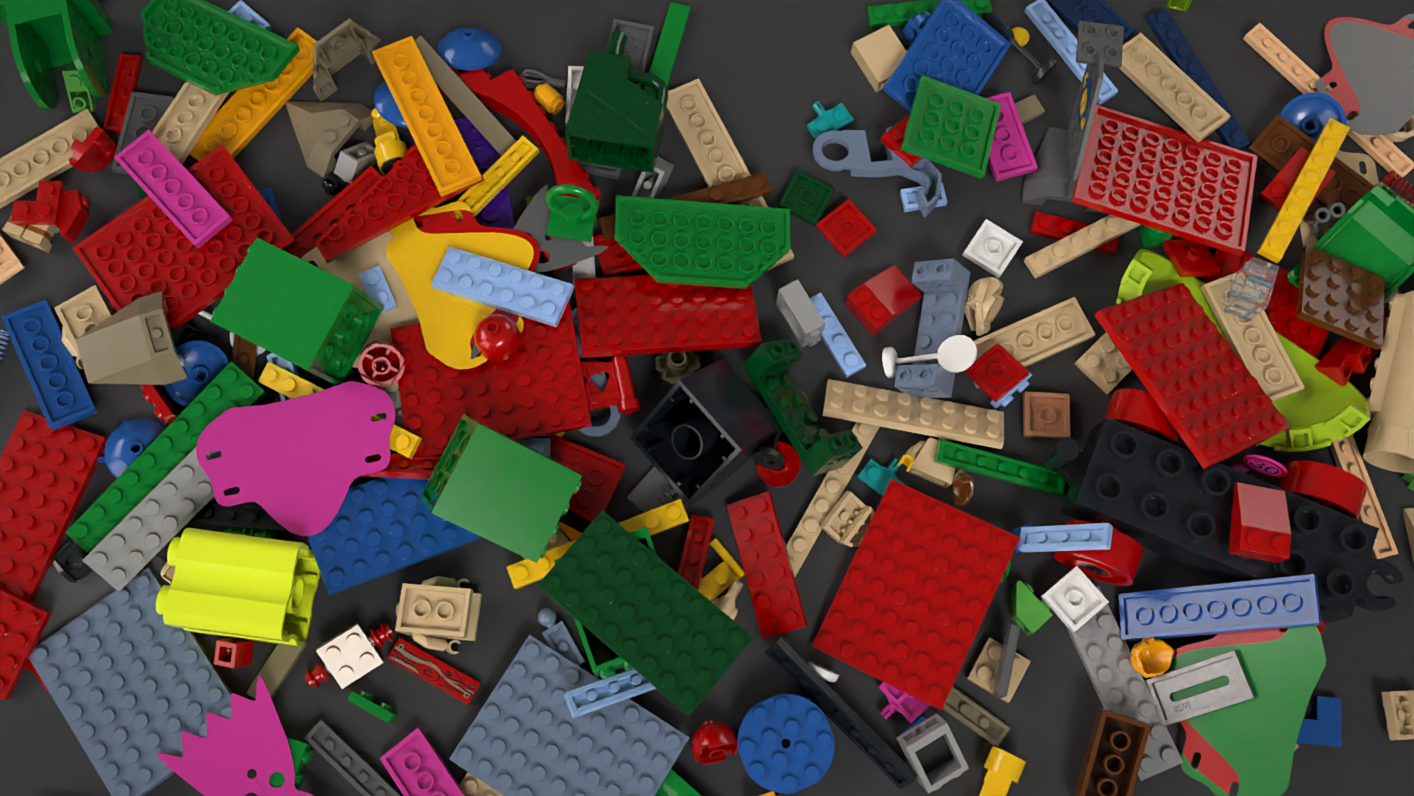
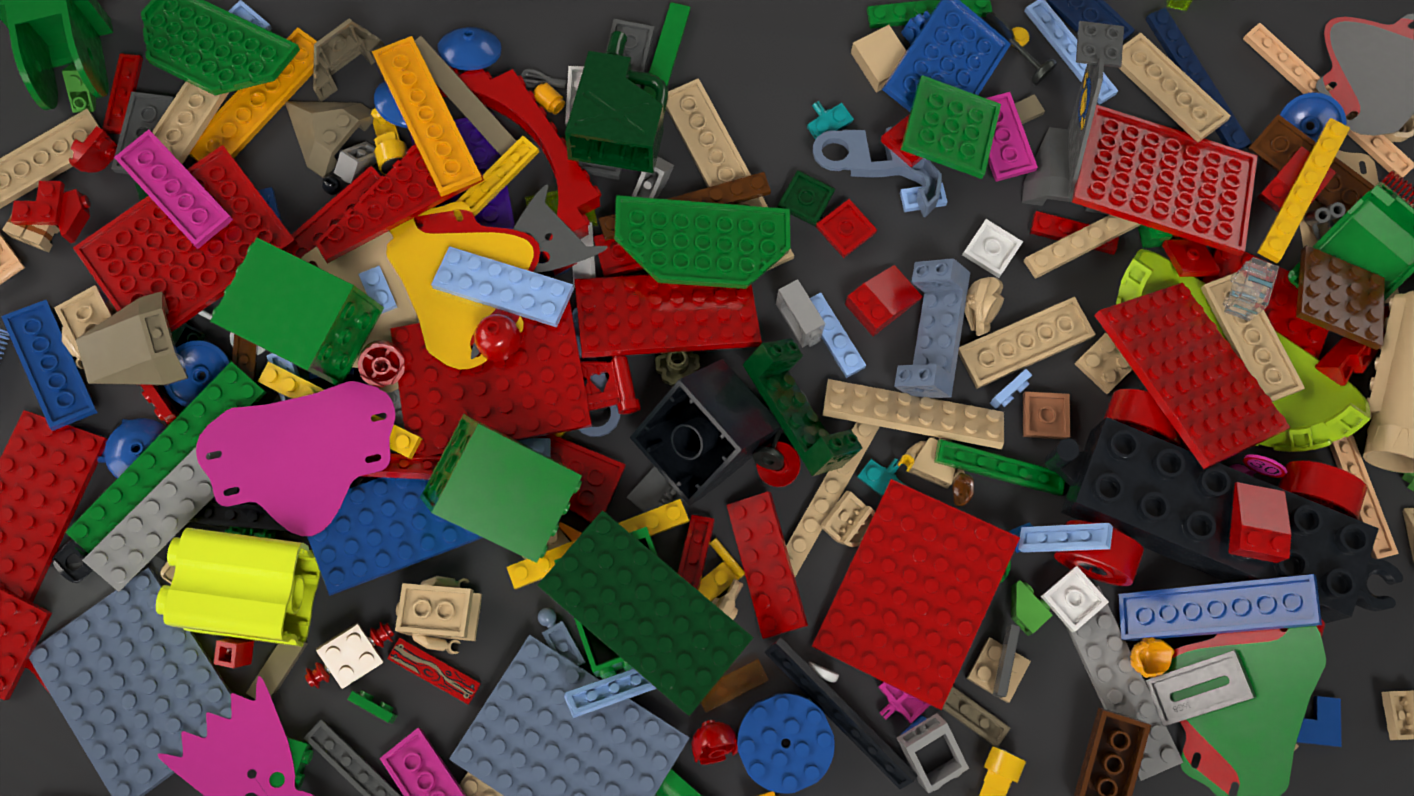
(571, 216): green tile -> none
(735, 684): none -> clear orange tile
(953, 355): white piece -> none
(997, 372): red plate -> none

